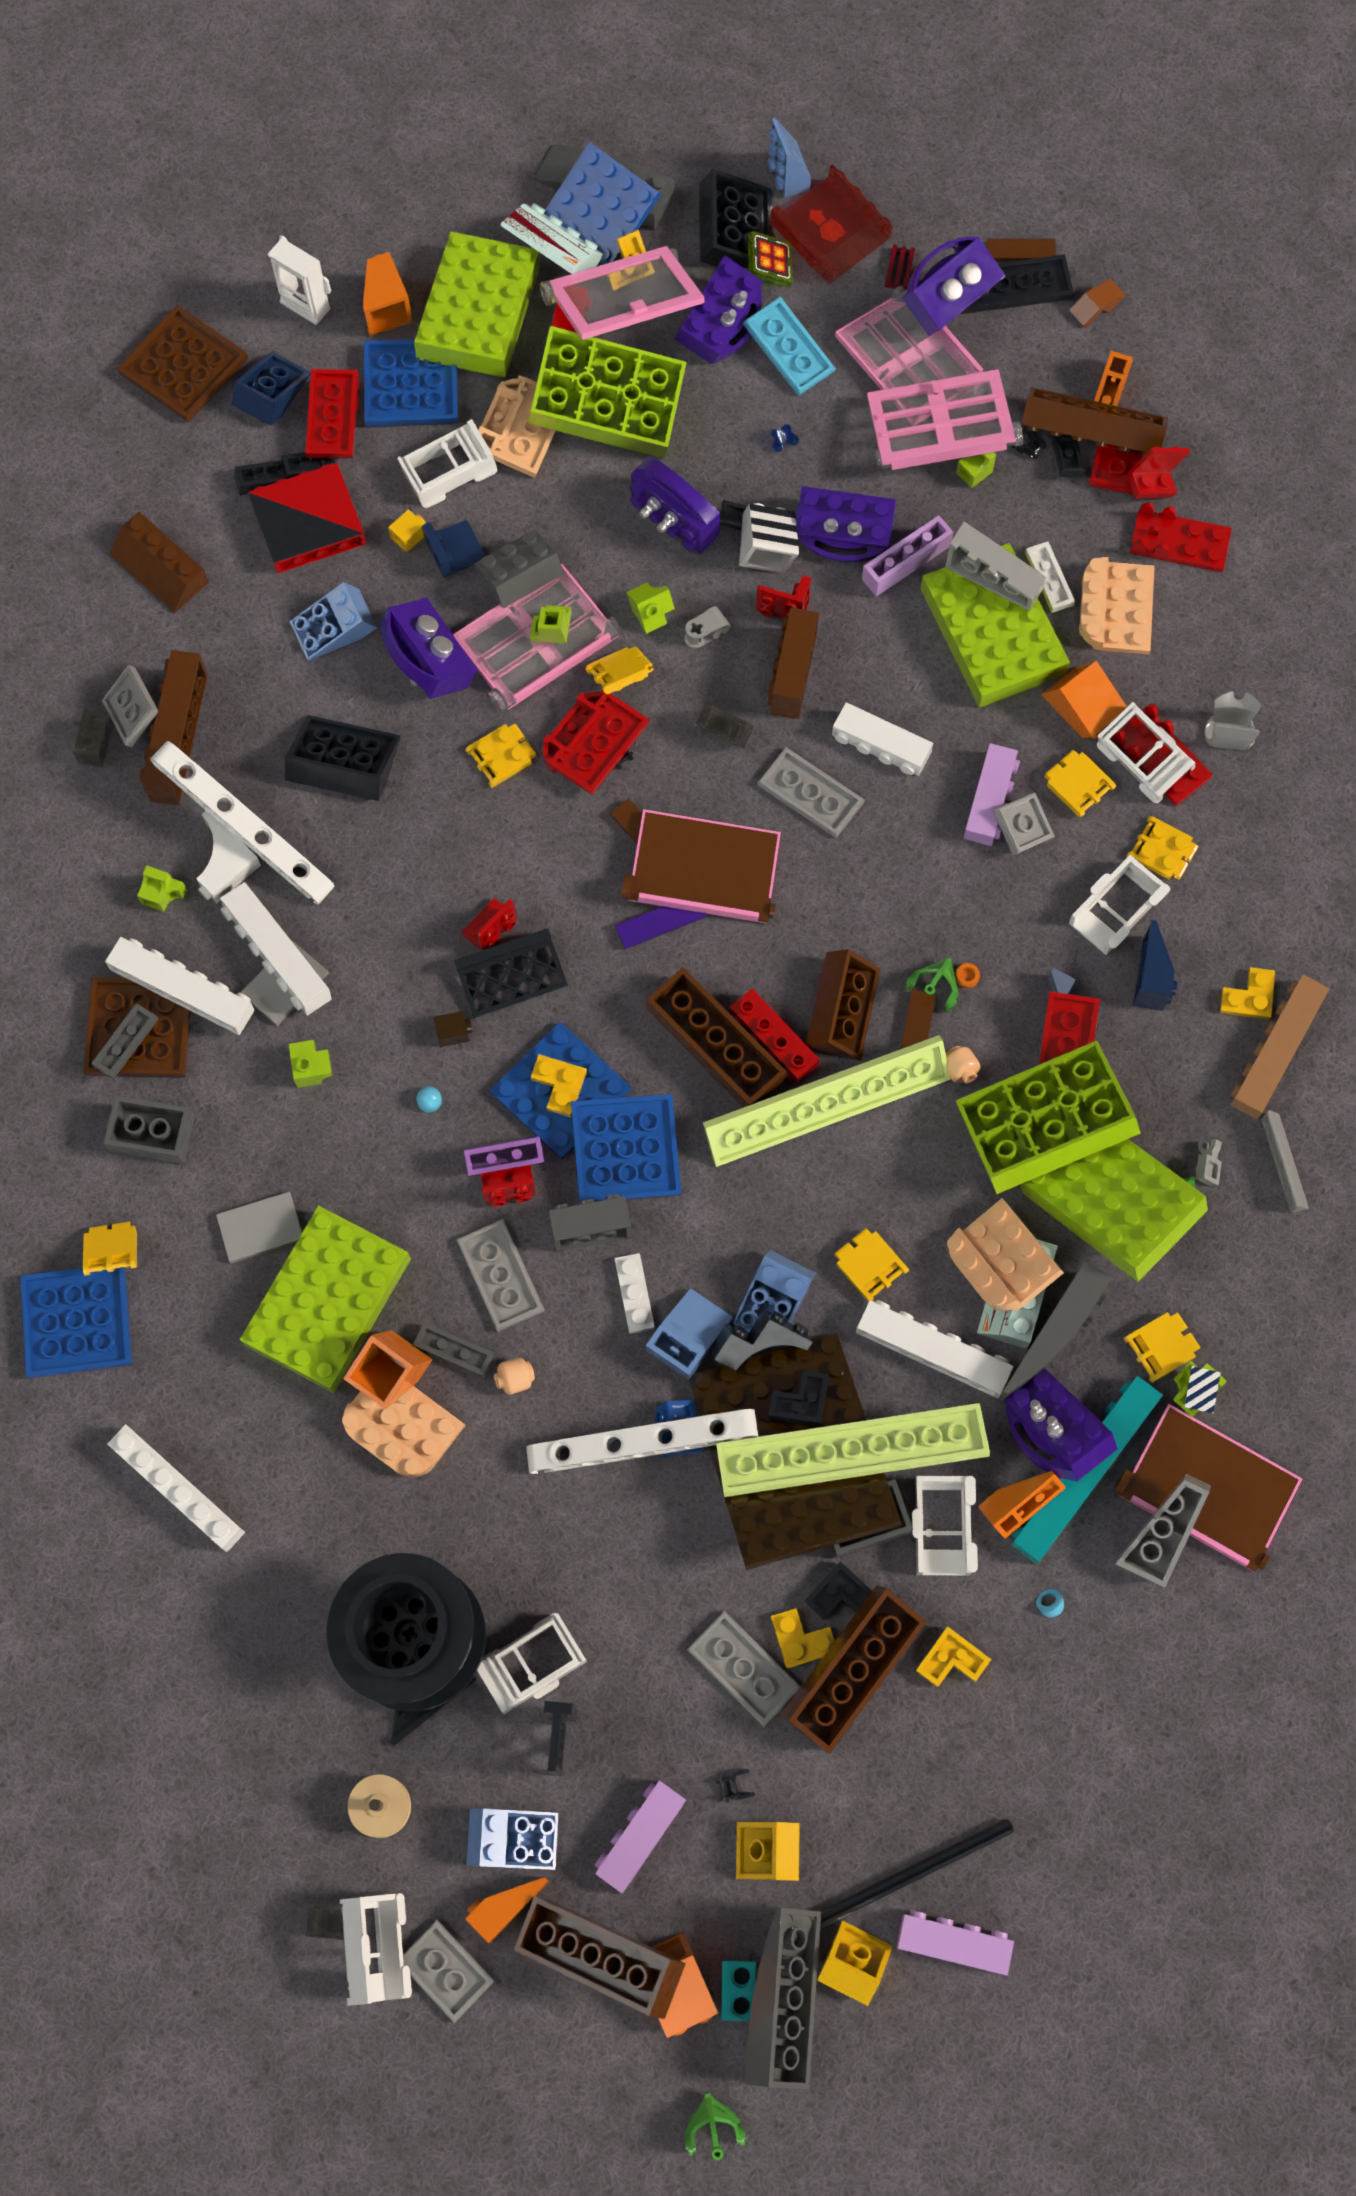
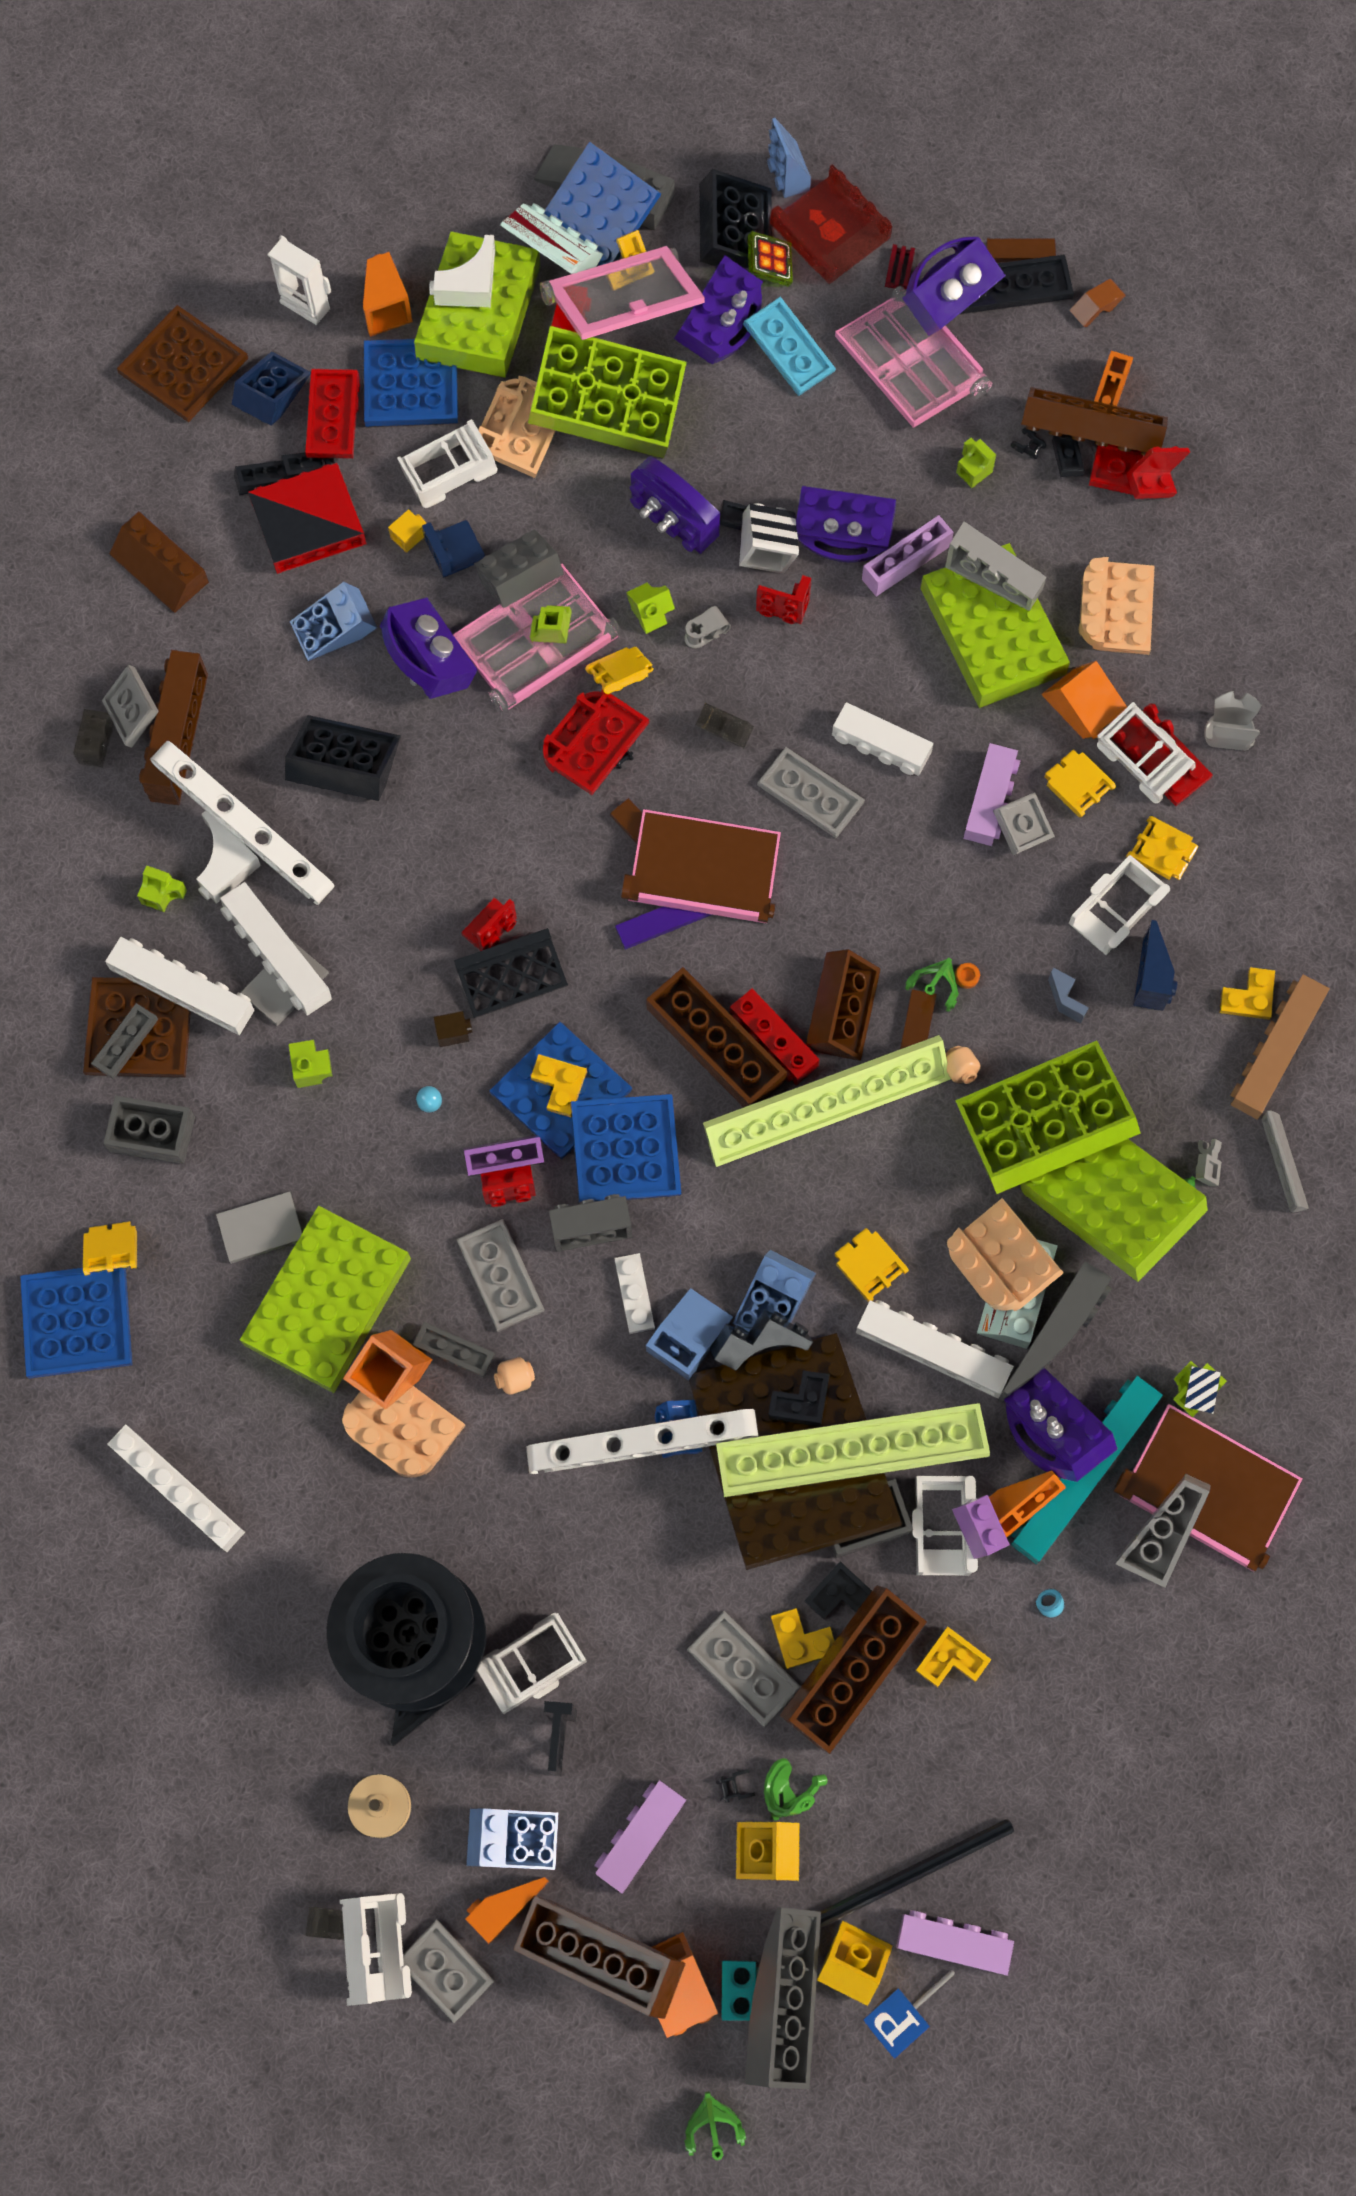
(468, 283): none -> white arch
(502, 753): yellow plate -> none
(778, 1783): none -> bright green helmet
(782, 437): clear blue piece -> none
(793, 663): reddish brown brick -> none
(897, 2020): none -> blue piece
(942, 420): bright pink door -> none
(980, 1527): none -> medium lavender brick
(1055, 587): white plate -> none
(1067, 1024): red hinge -> none
(1163, 1345): yellow plate -> none
(1179, 539): red hinge -> none

